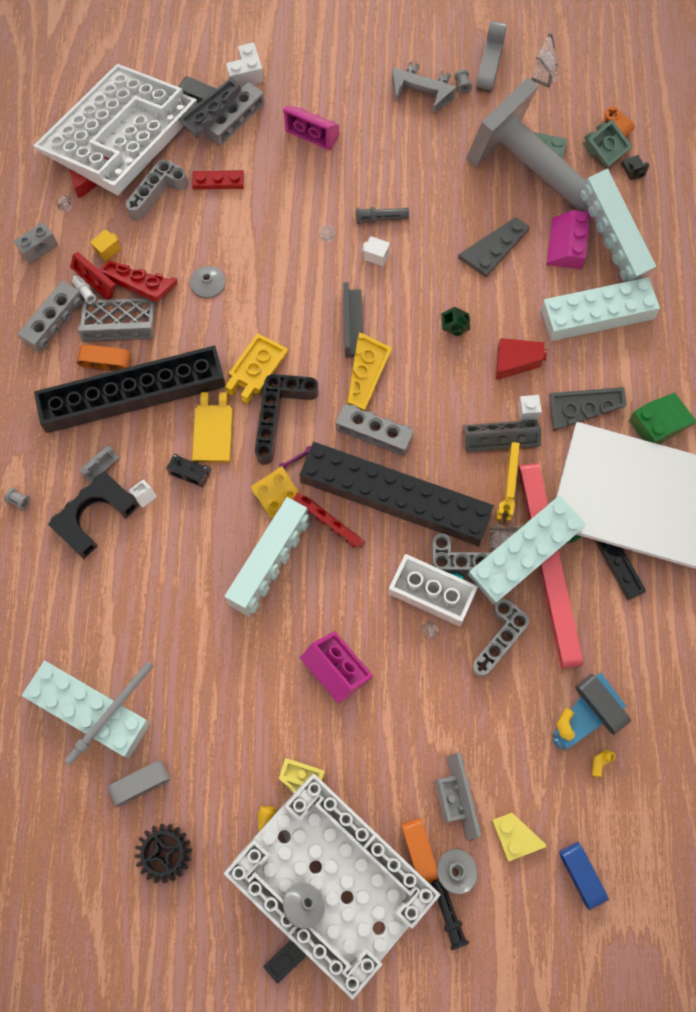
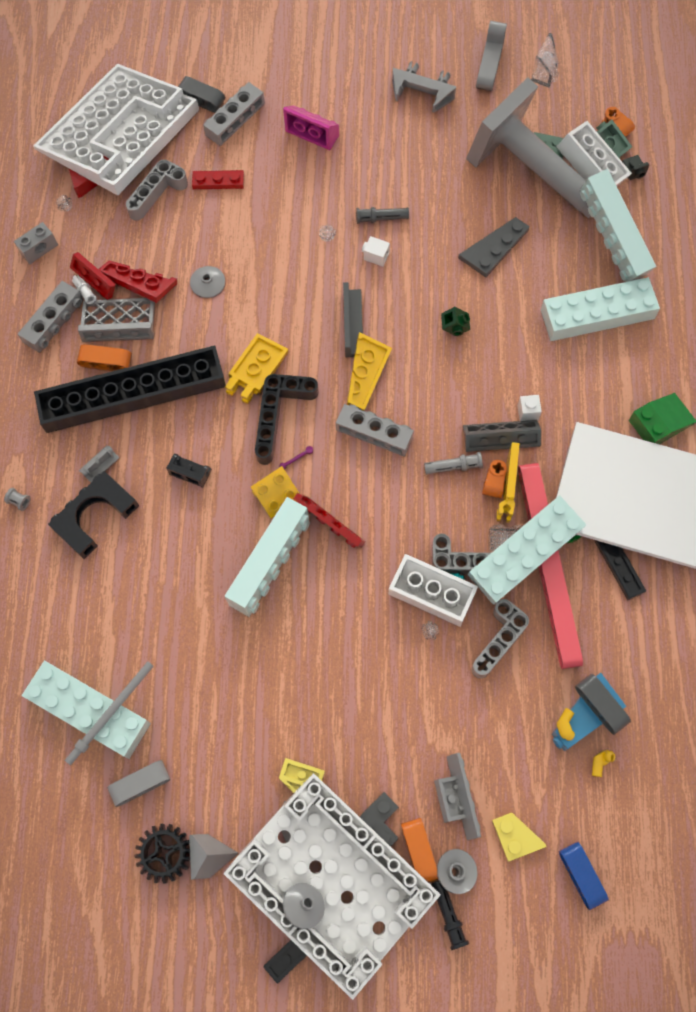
(105, 245): yellow brick -> none
(143, 493): white slope -> none
(206, 111): dark grey wing -> none
(208, 855): none -> light grey slope
(212, 430): yellow tile -> none
(247, 68): white brick -> none
(264, 815): yellow cone -> none
(336, 666): dark pink slope -> none
(377, 814): none -> dark grey plate
(396, 493): black brick -> none
(463, 82): light grey bush -> none
(463, 463): none -> light grey pin
(494, 481): none -> orange piece
(518, 356): red slope -> none
(569, 239): dark pink slope -> none
(582, 405): dark grey wing -> none
(591, 154): none -> white slope

